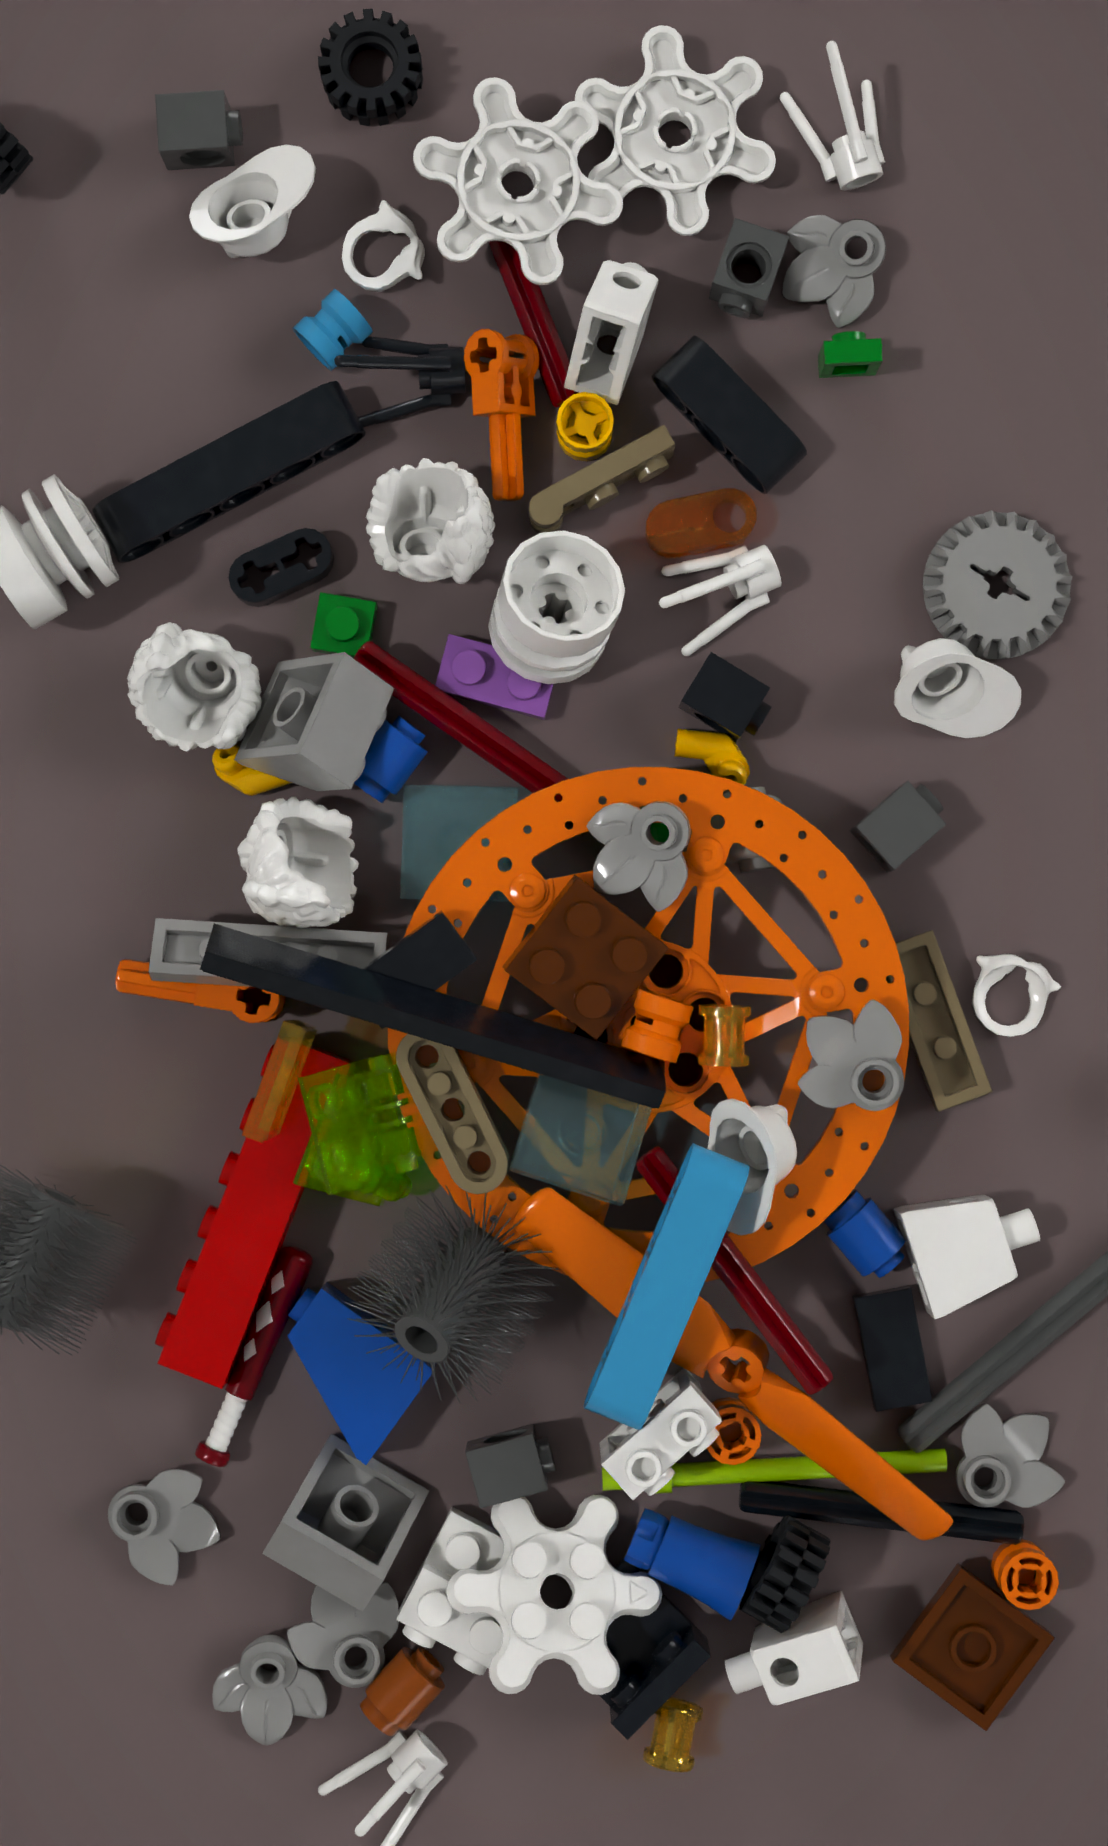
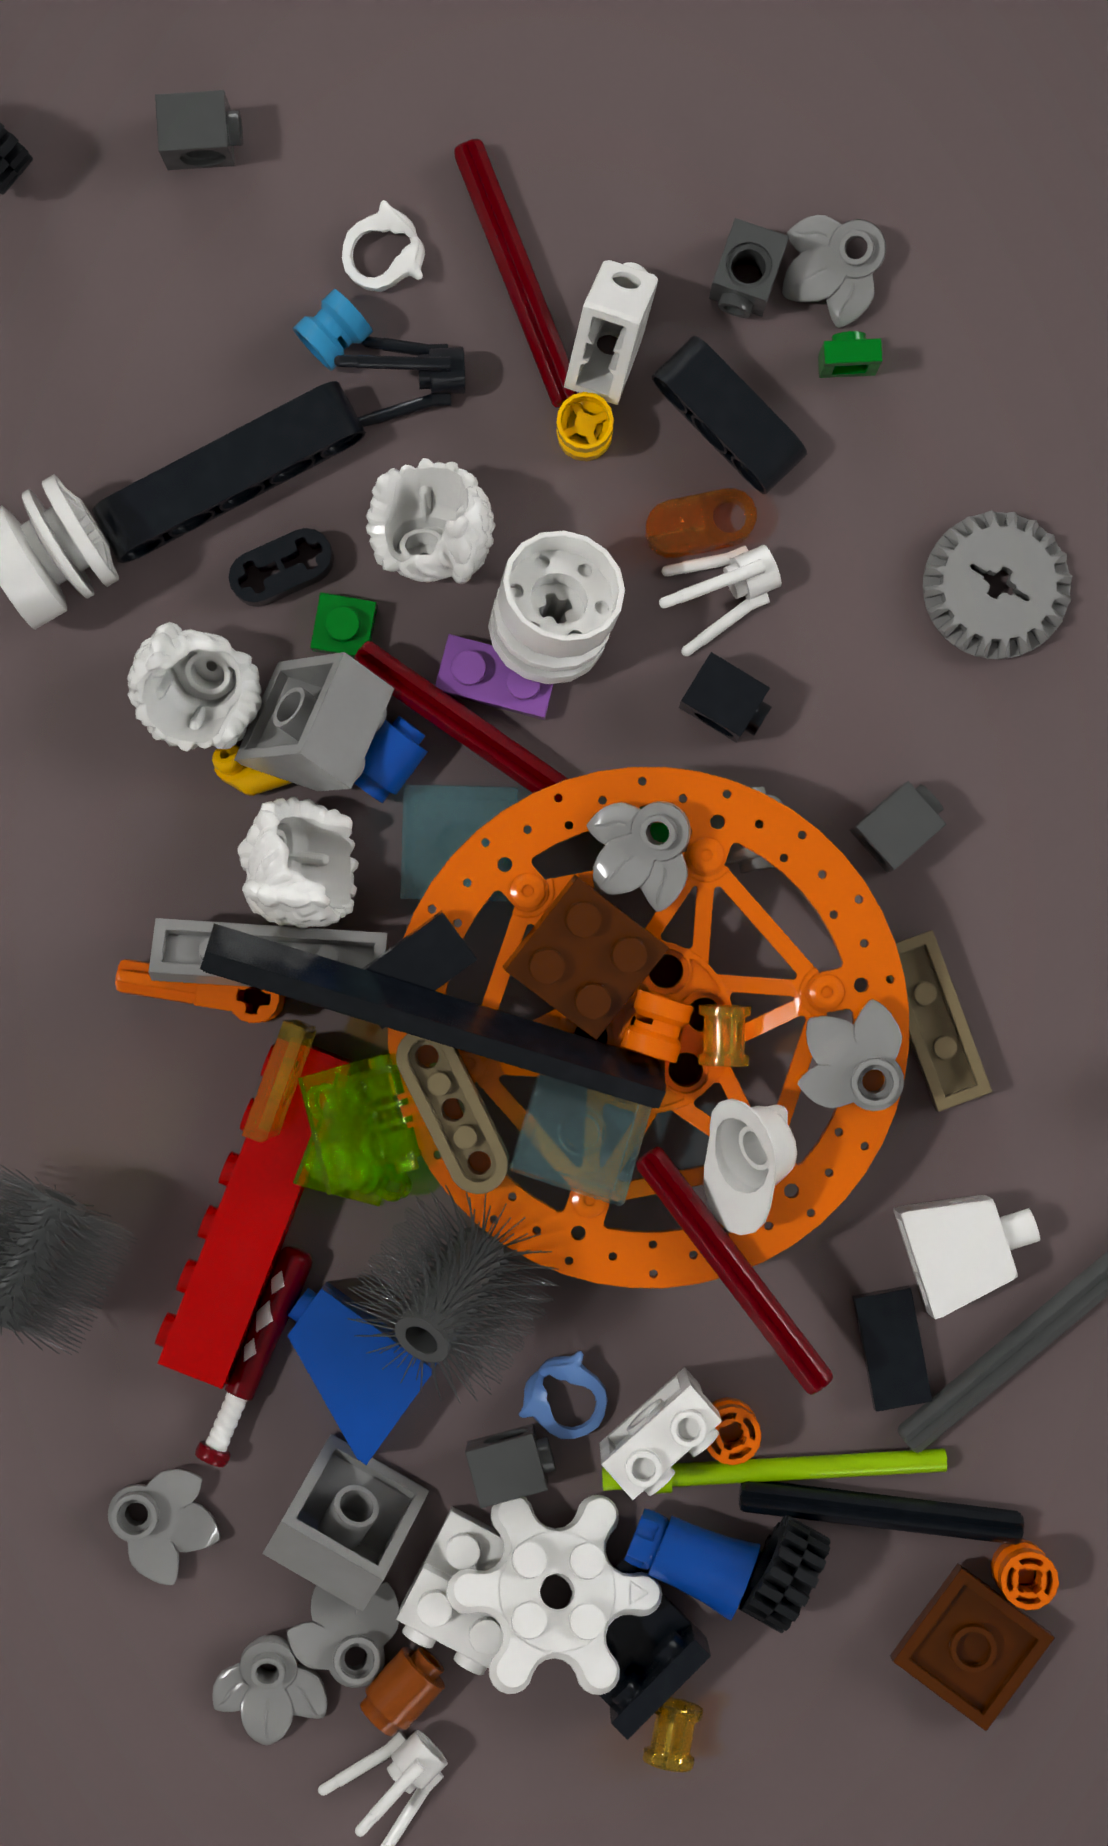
(254, 203): white piece -> none
(364, 35): black tyre -> none
(505, 395): orange connector -> none
(510, 144): white plate -> none
(574, 1372): none -> medium blue piece
(598, 481): dark tan plate -> none
(606, 1270): orange piece -> none
(666, 1286): dark azure beam -> none
(701, 102): white plate -> none
(716, 750): yellow arm -> none
(809, 1658): white torso -> none
(855, 156): white plant -> none
(865, 1235): blue brick -> none
(955, 690): white piece -> none
(1012, 1453): light grey plate -> none
(1039, 988): white piece -> none

